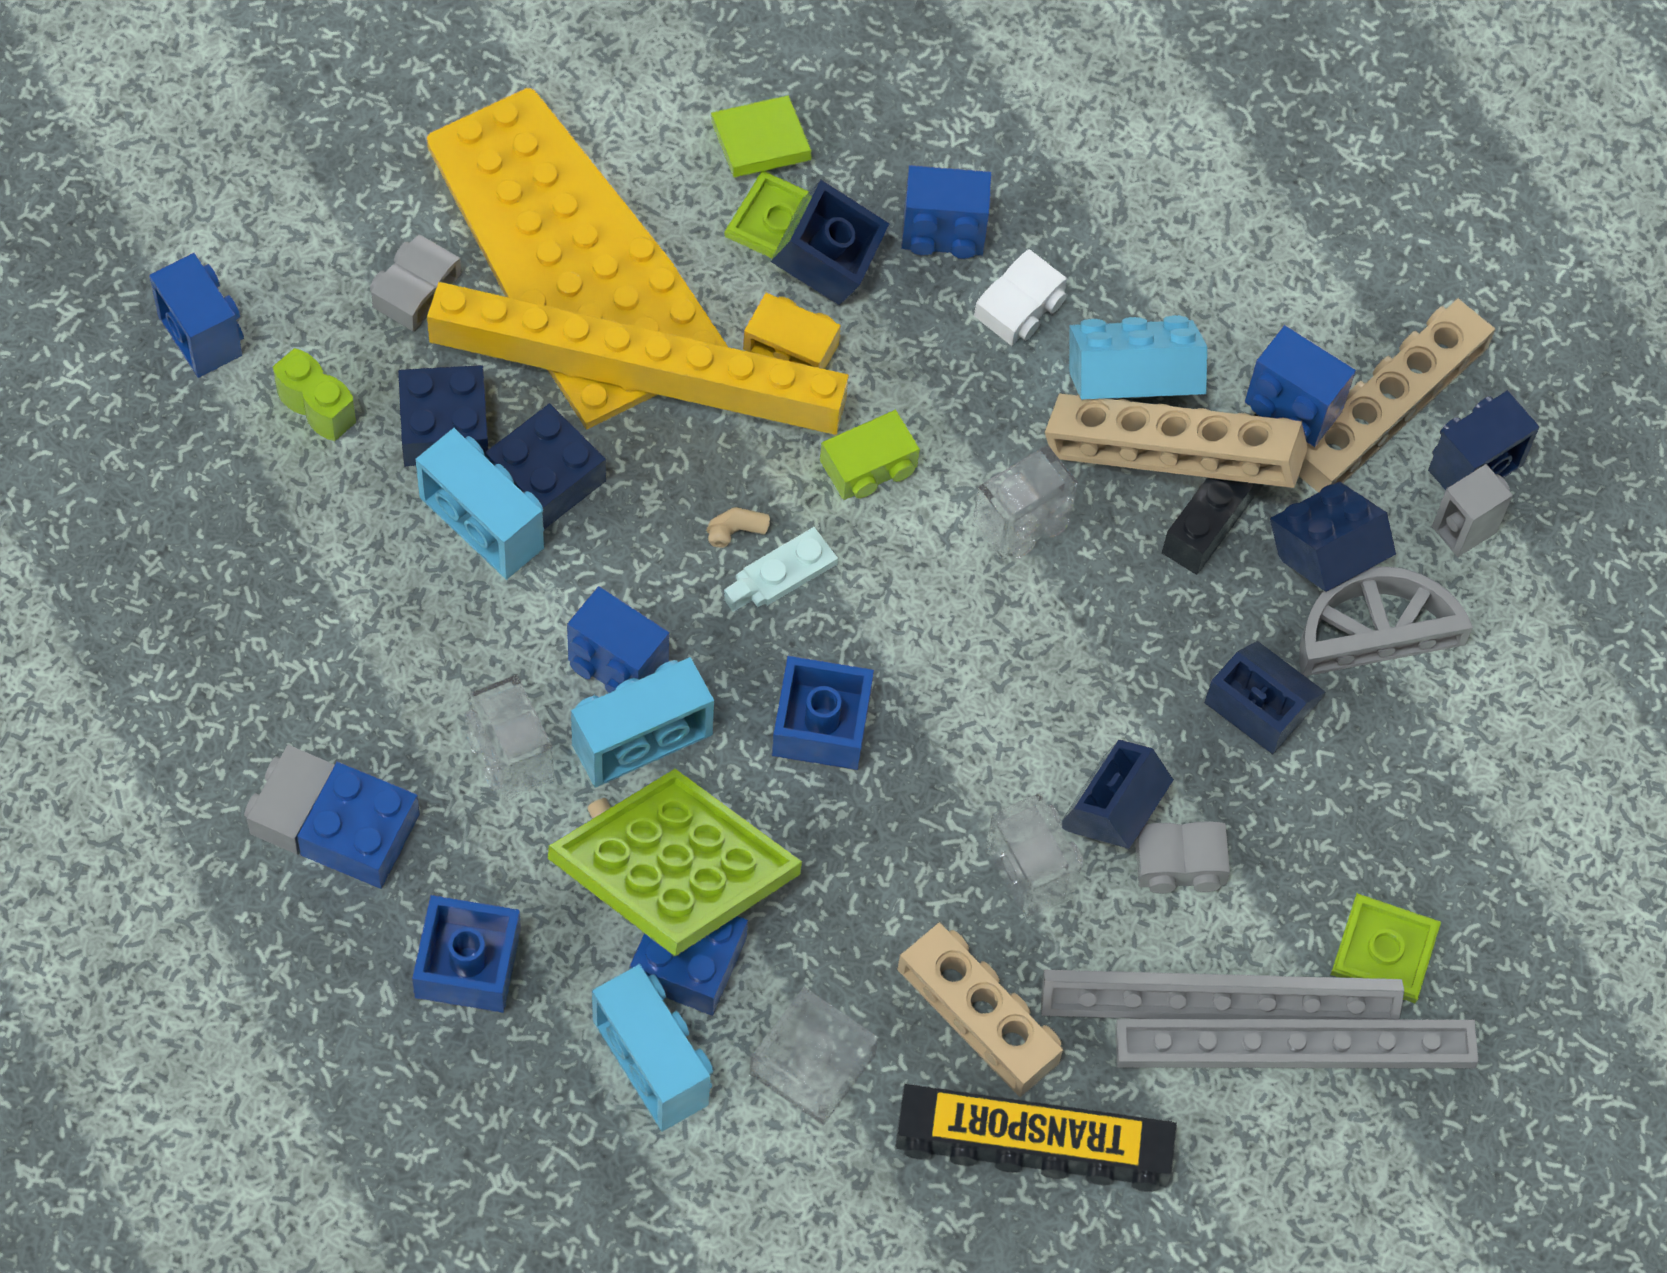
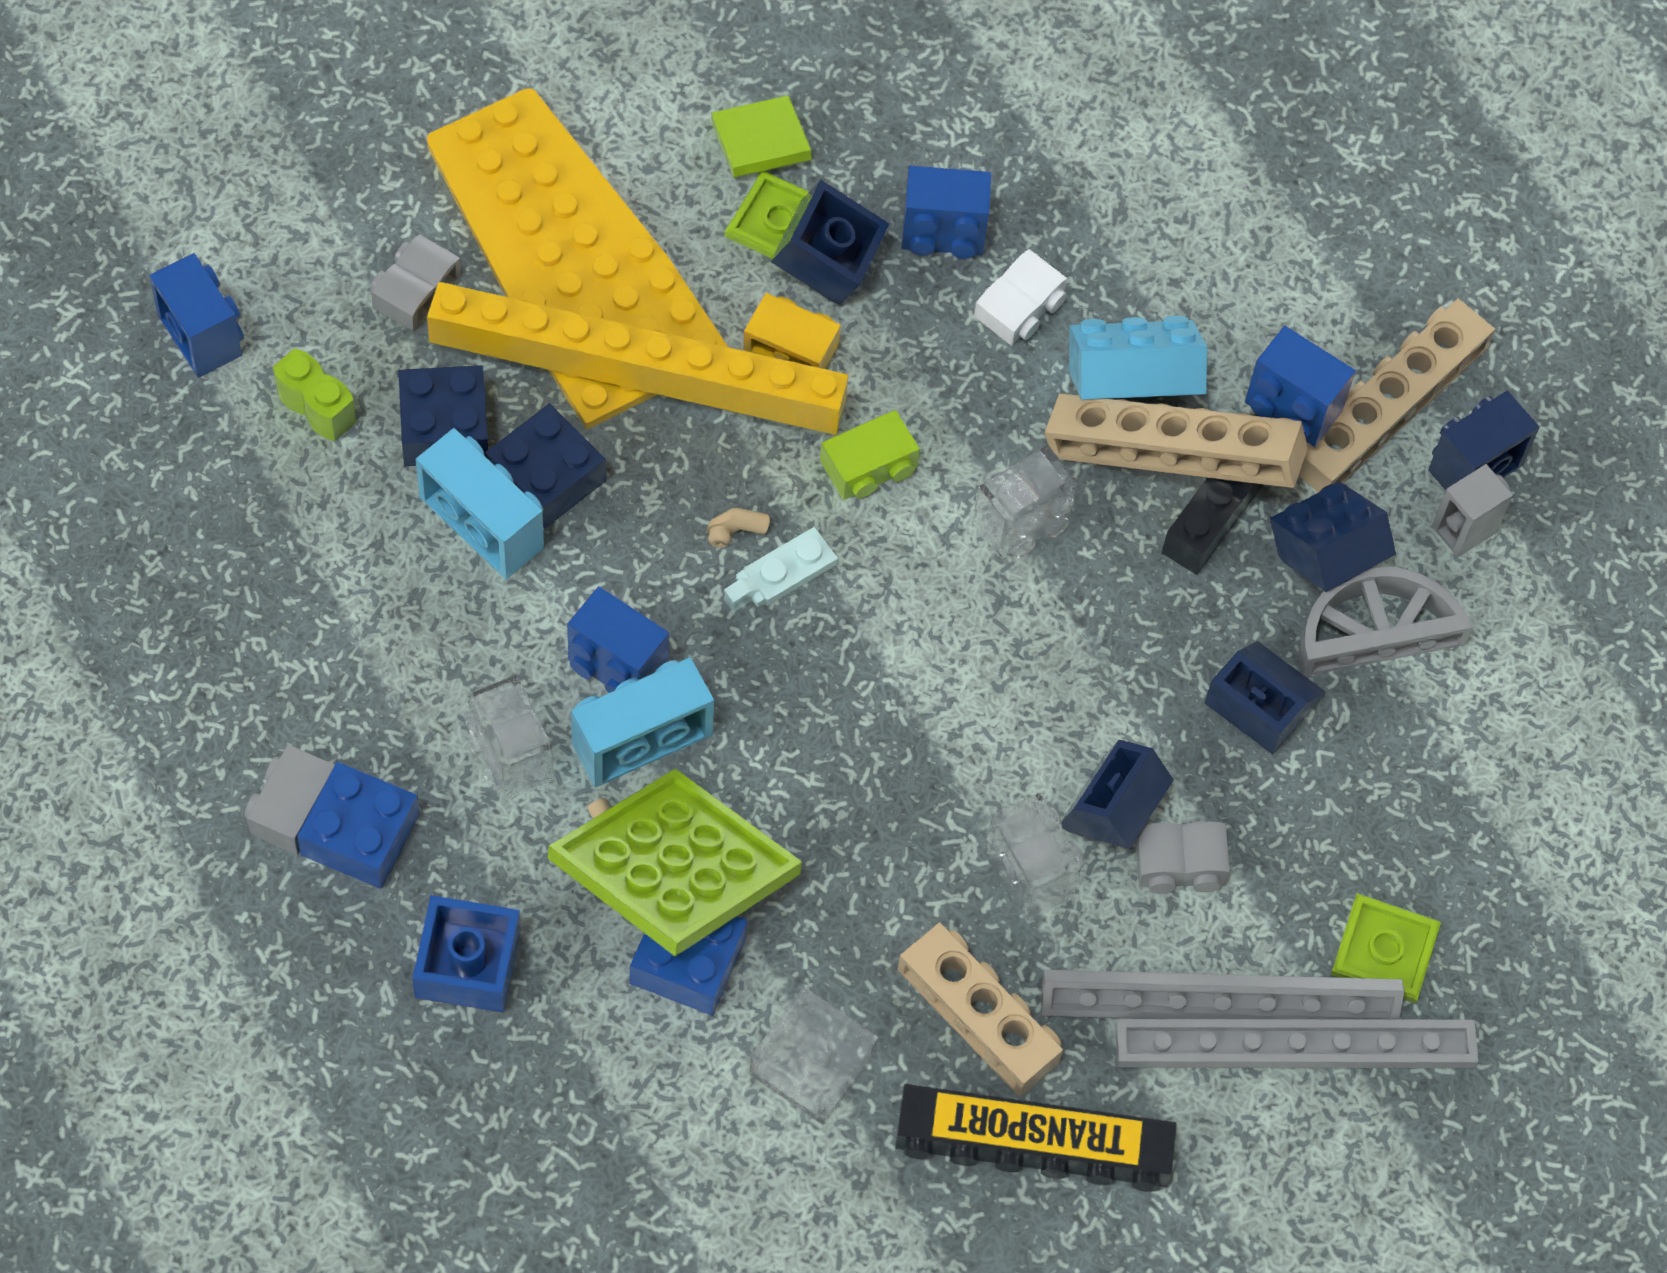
(652, 1046): medium azure brick -> none
(822, 712): blue brick -> none

